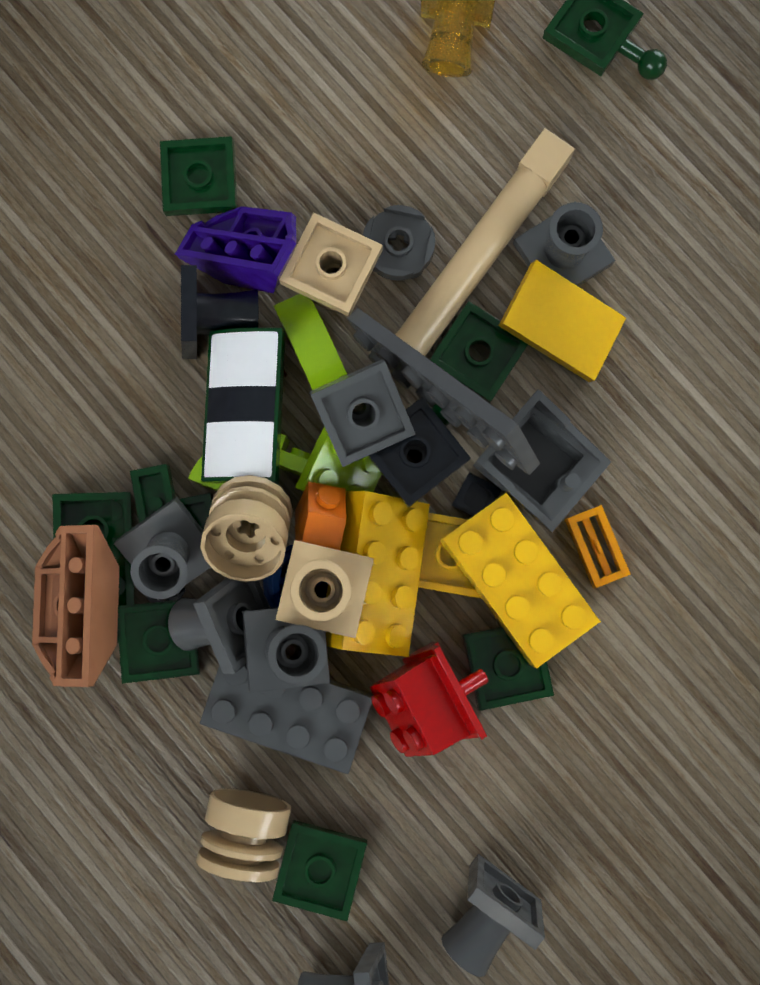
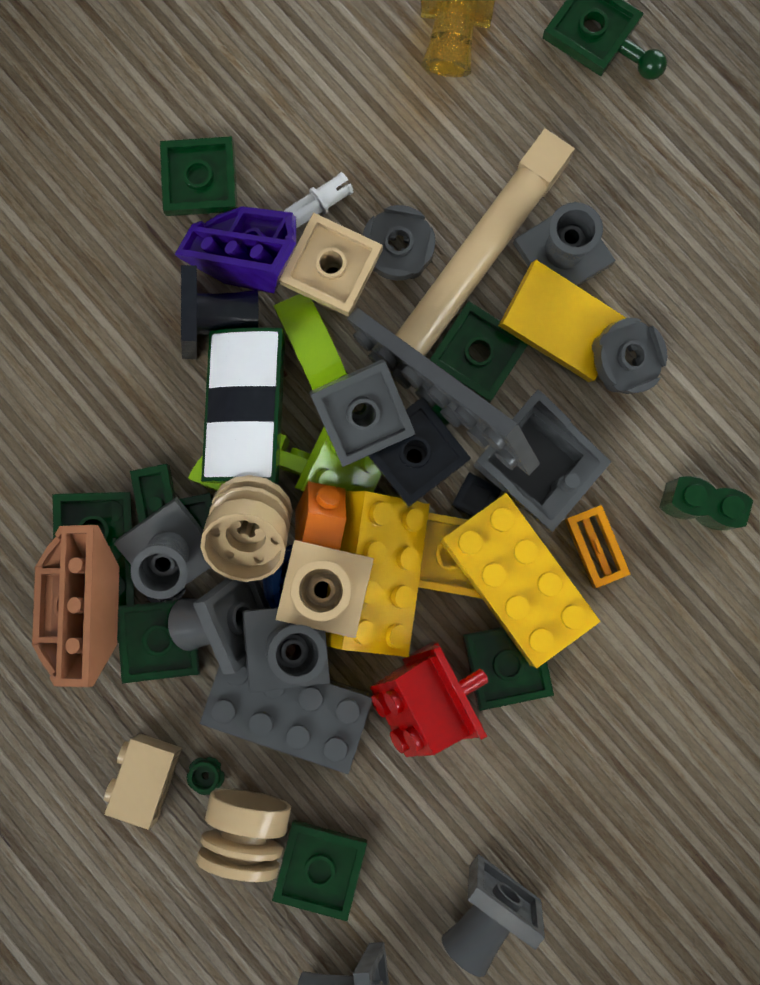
(142, 780): none -> tan brick
(197, 782): none -> dark green plate
(320, 199): none -> white axle
(610, 356): none -> dark grey plate
(712, 507): none -> dark green brick

